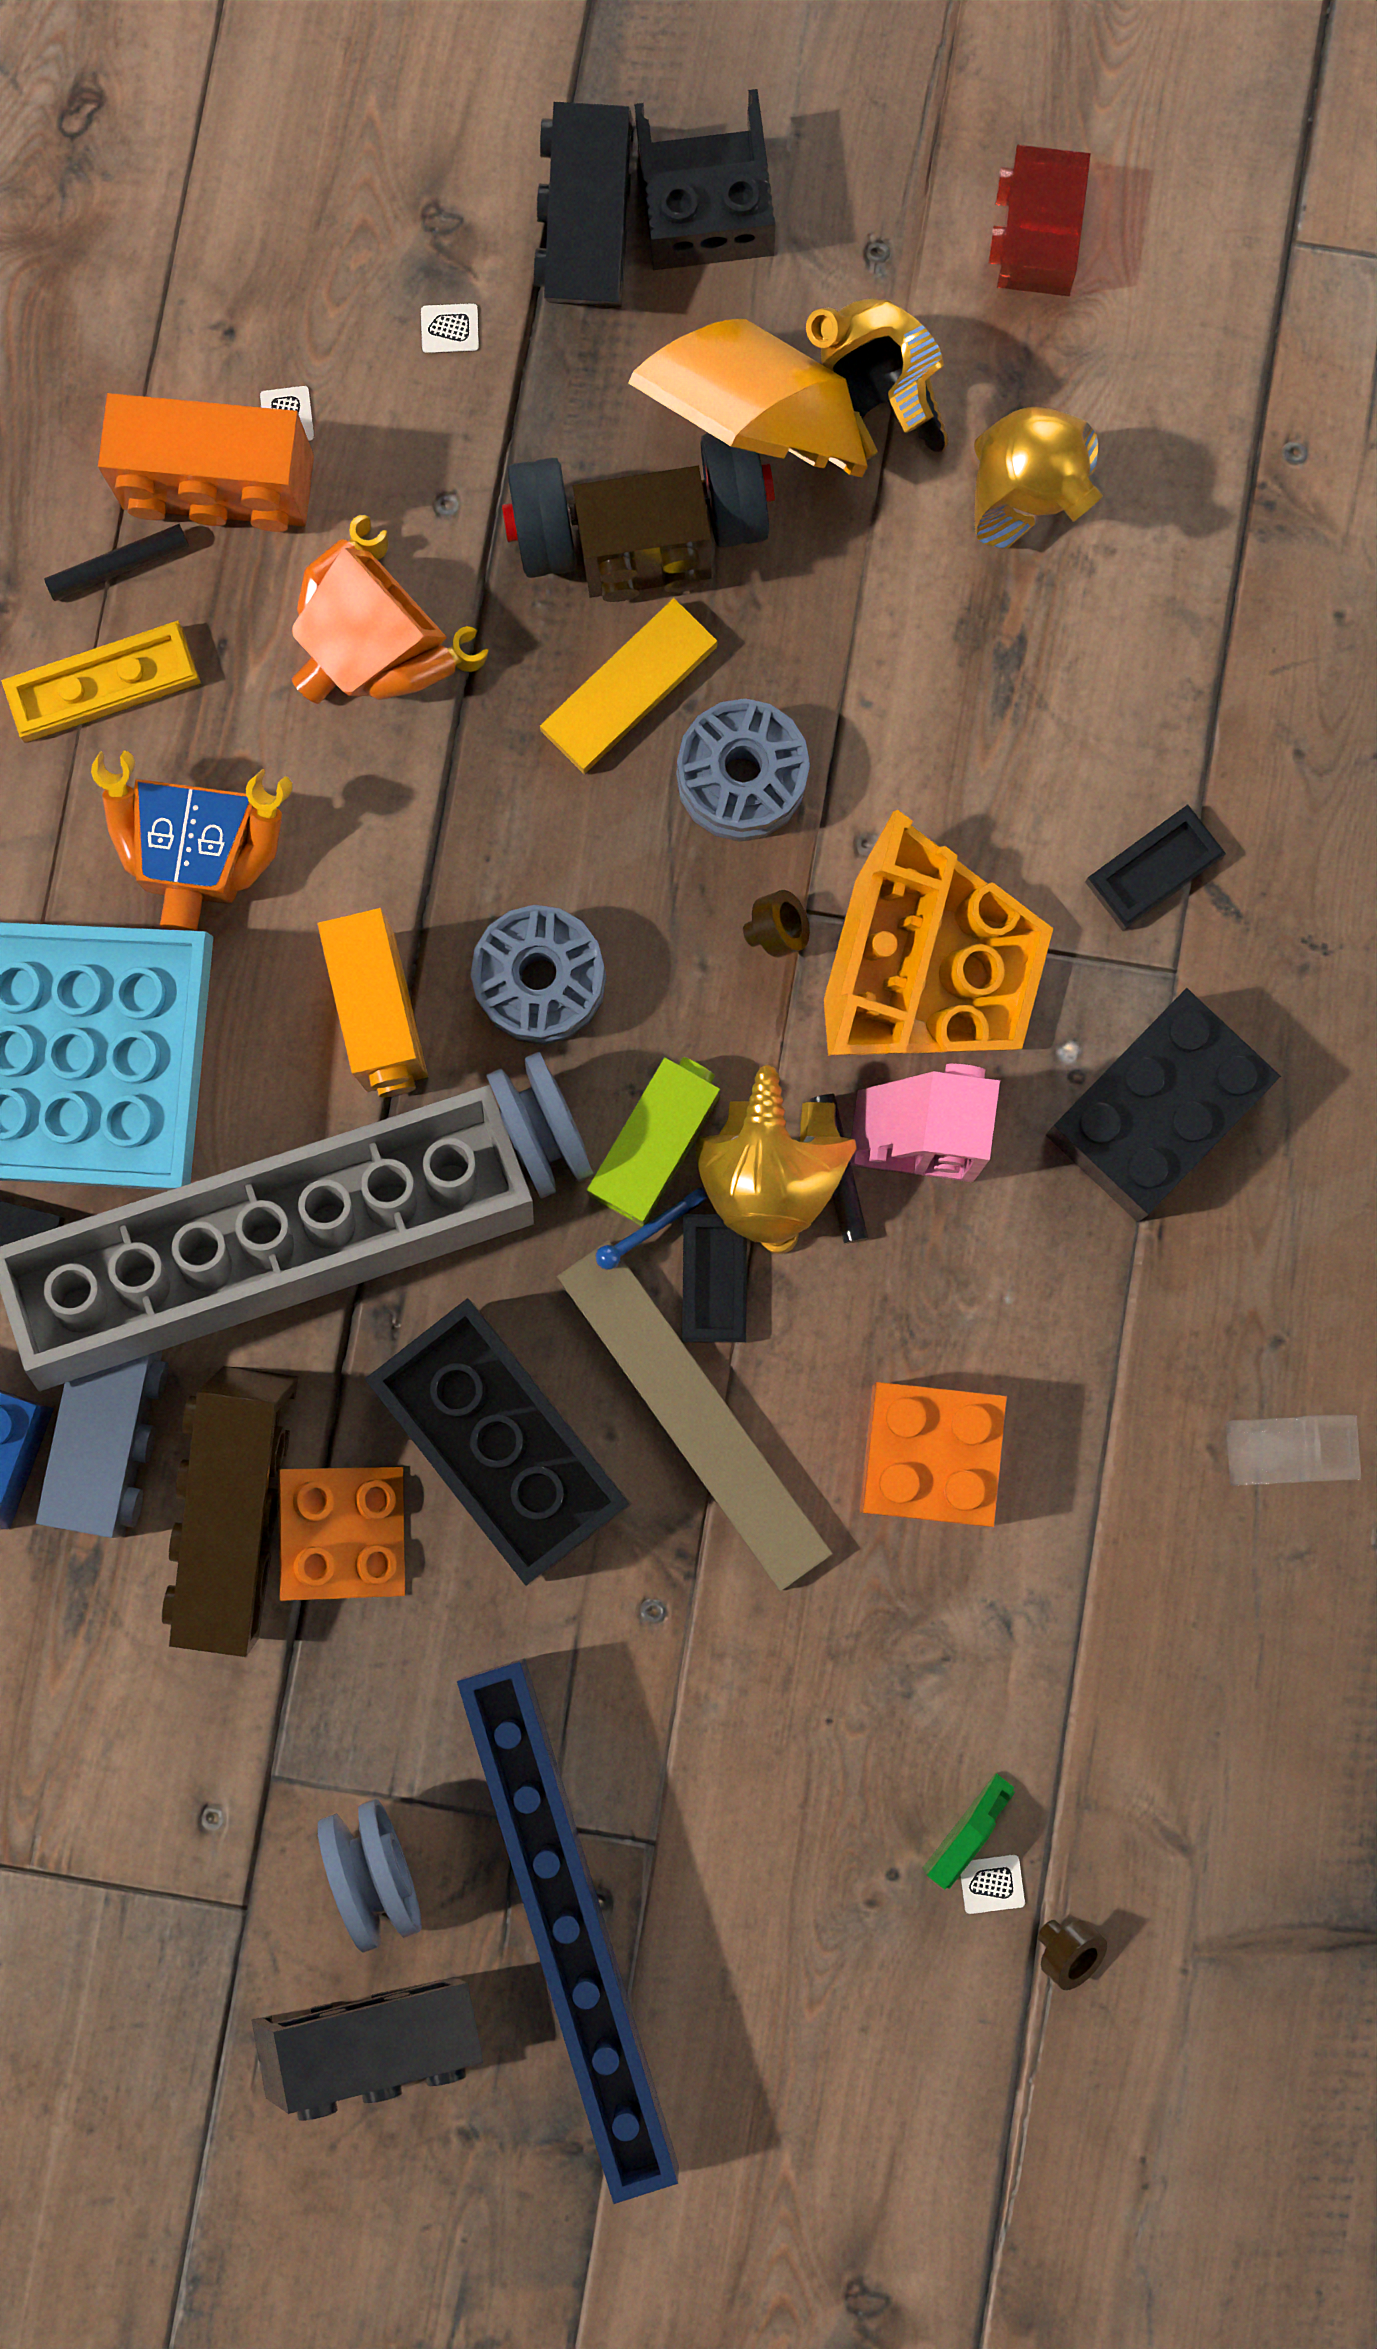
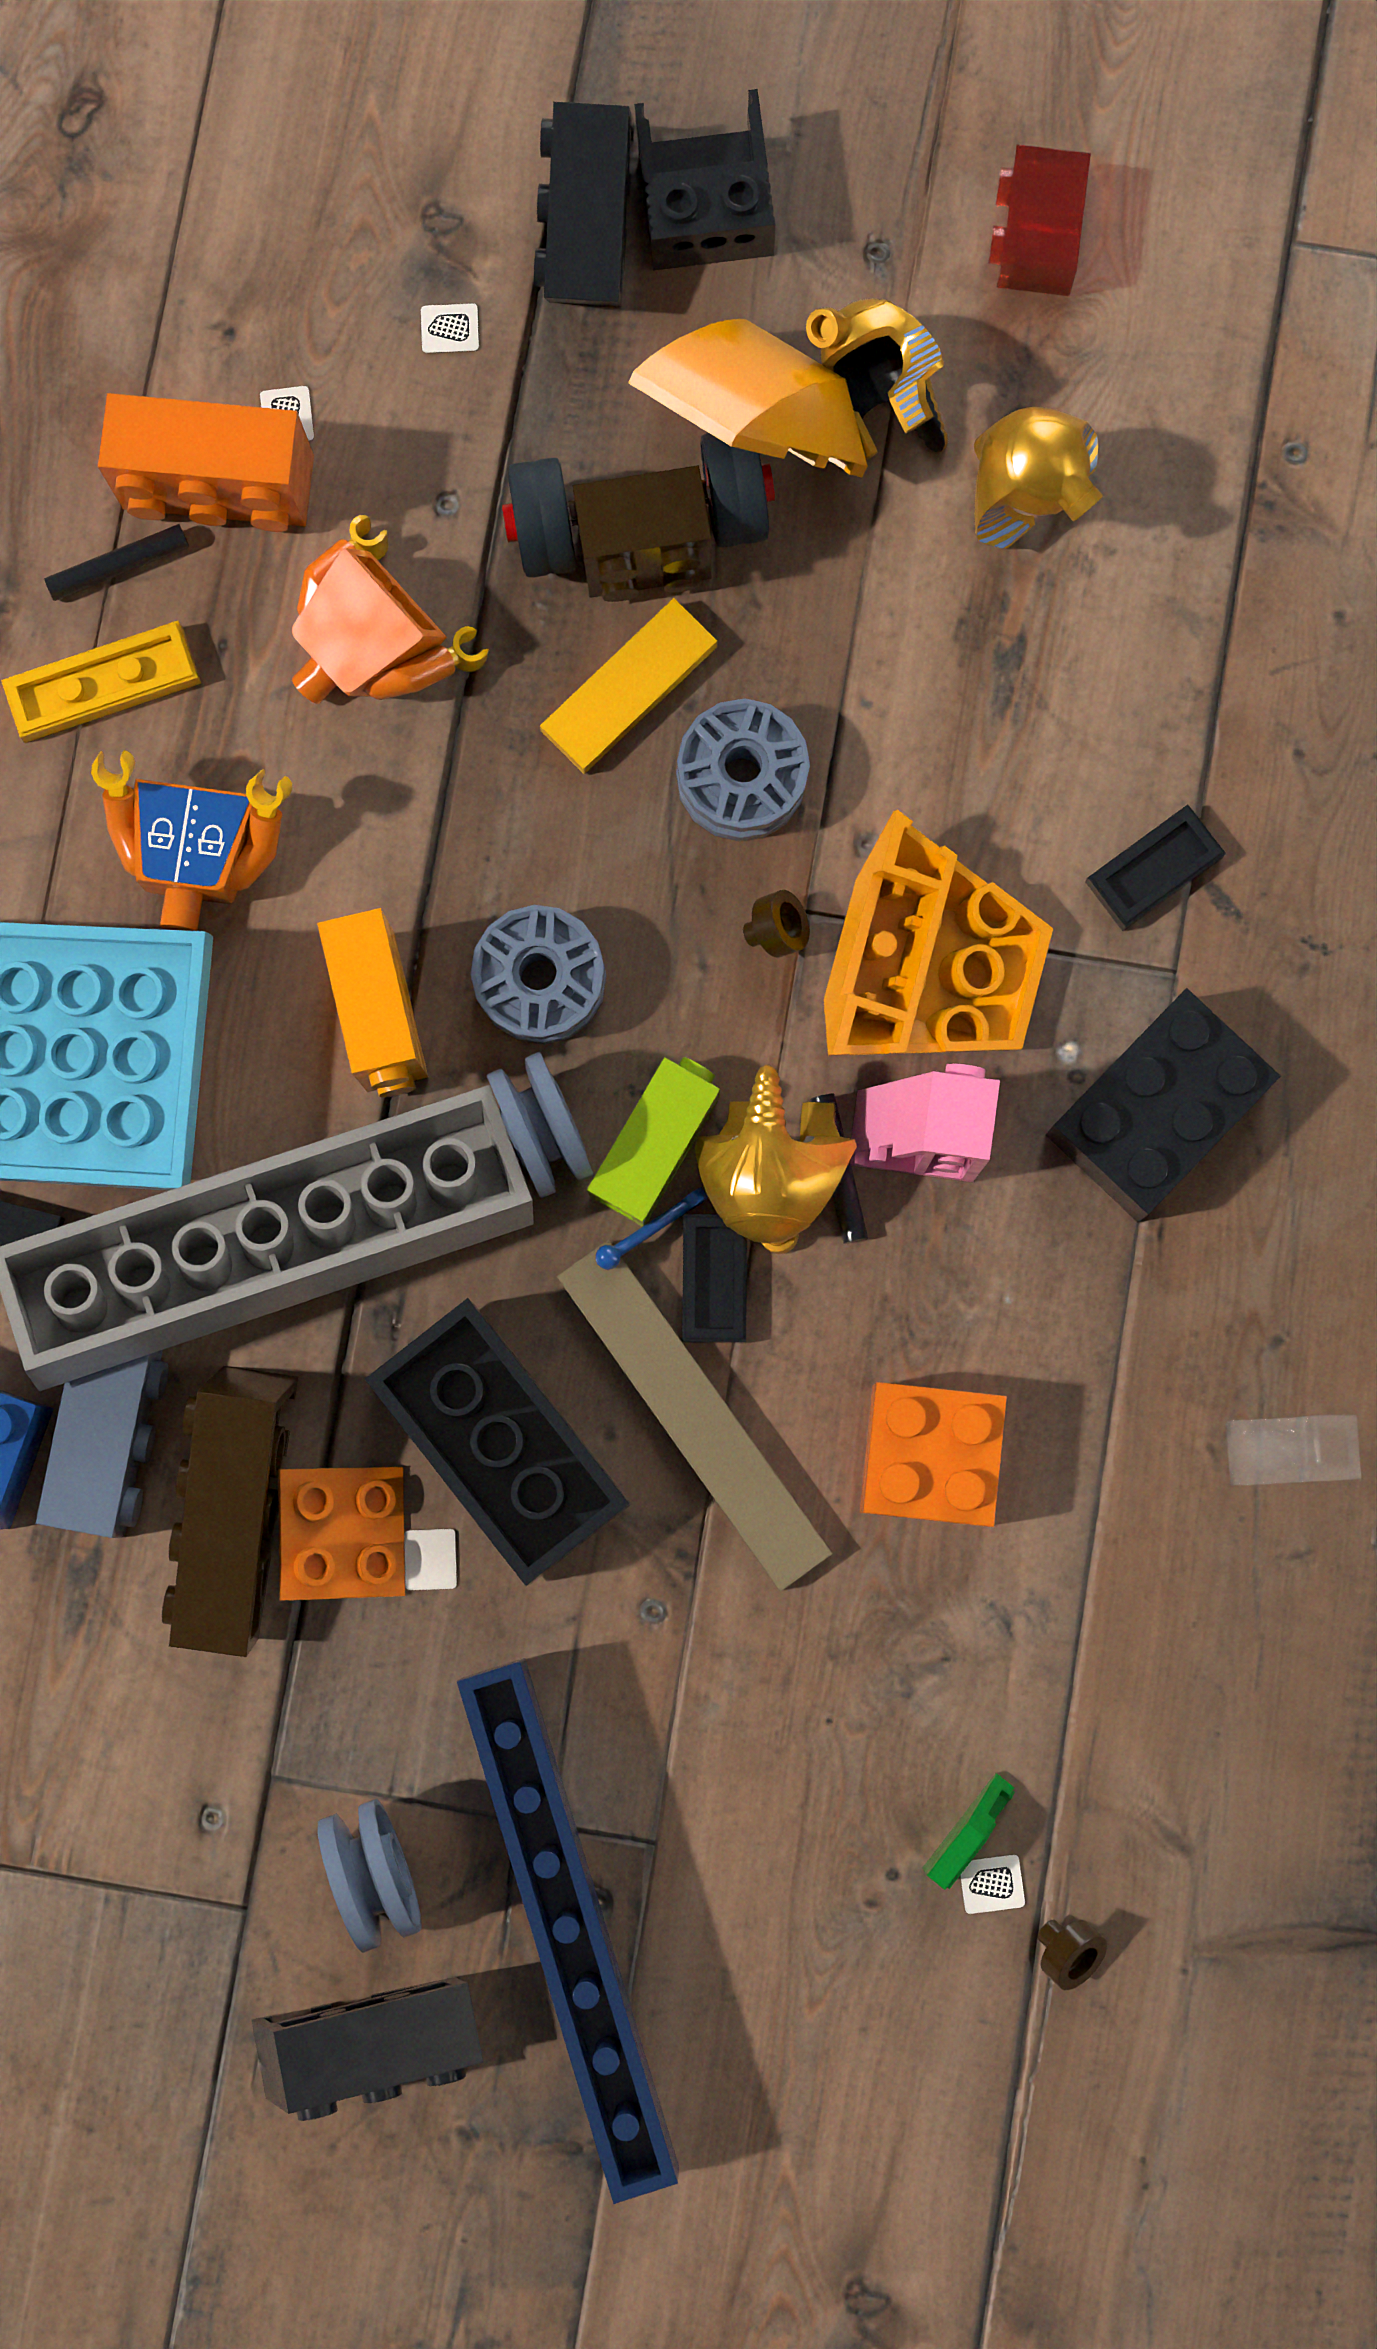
(430, 1559): none -> white sticker

